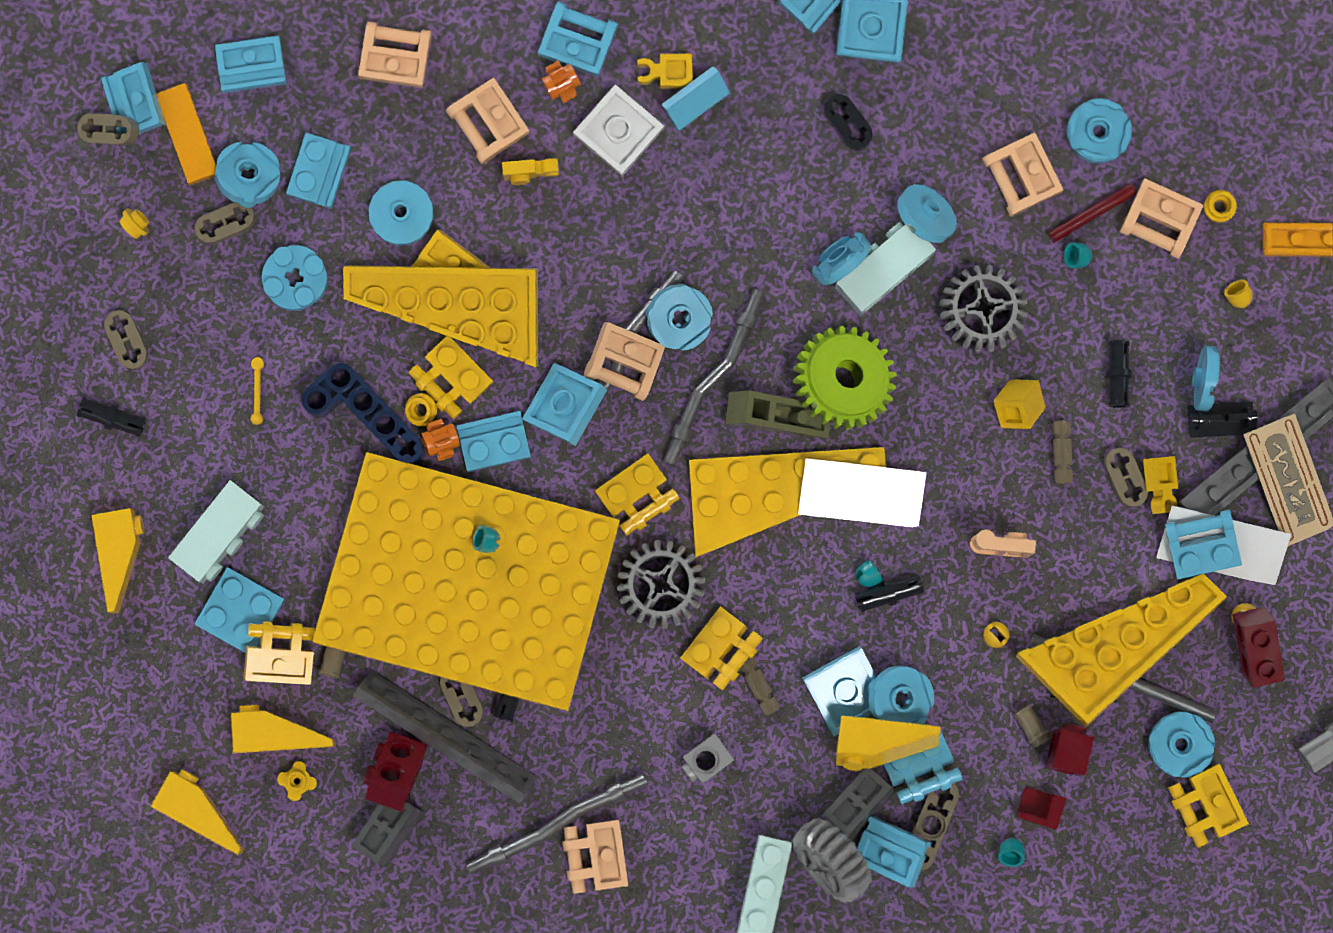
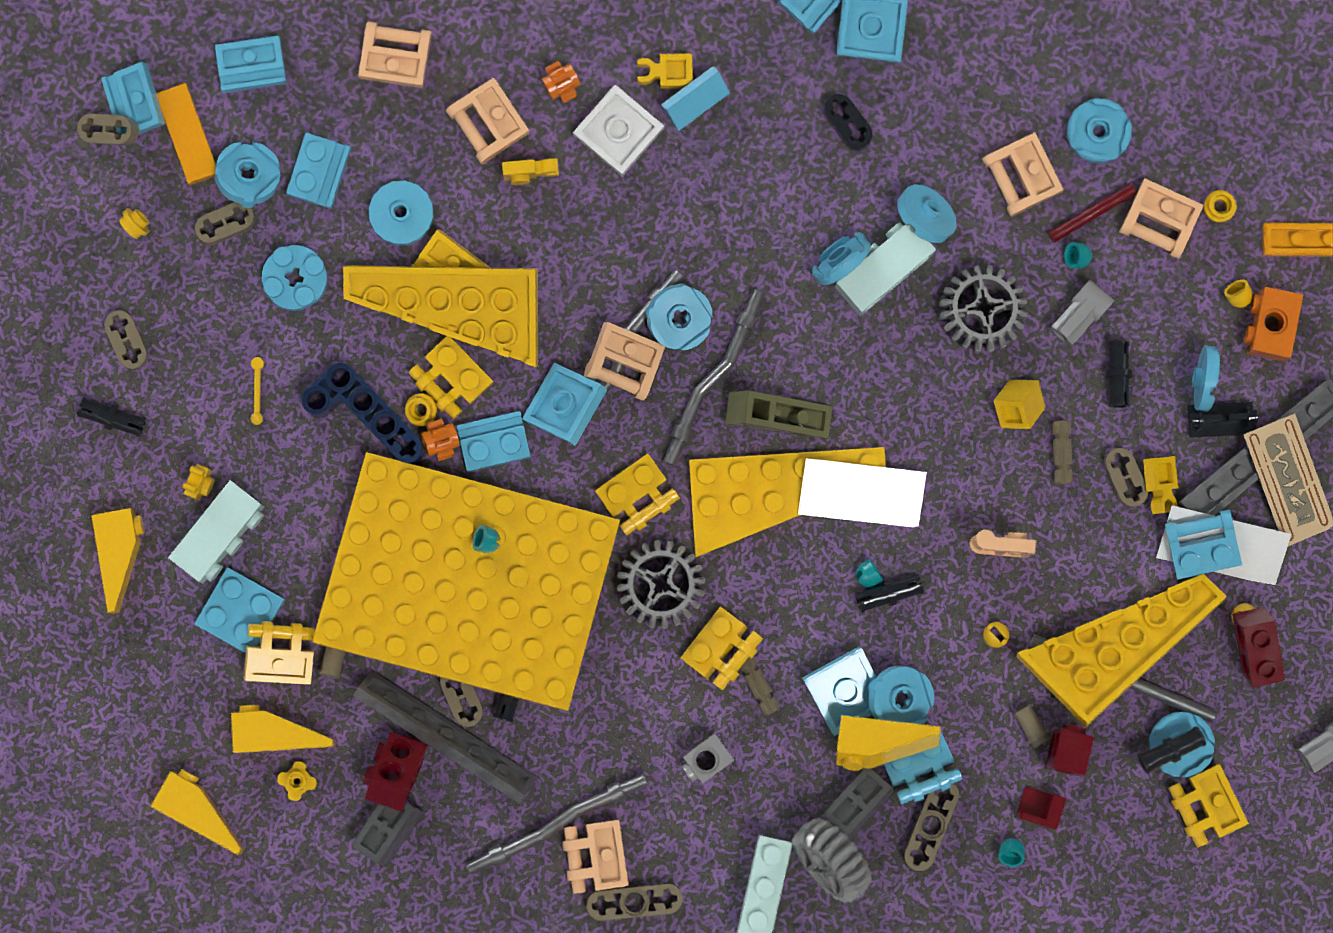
(199, 482): none -> yellow plate
(573, 48): medium azure plate -> none
(658, 891): none -> dark tan beam
(827, 394): lime gear -> none
(893, 851): medium azure plate -> none
(1086, 307): none -> light grey piece
(1172, 750): none -> black pin
(1285, 308): none -> orange brick

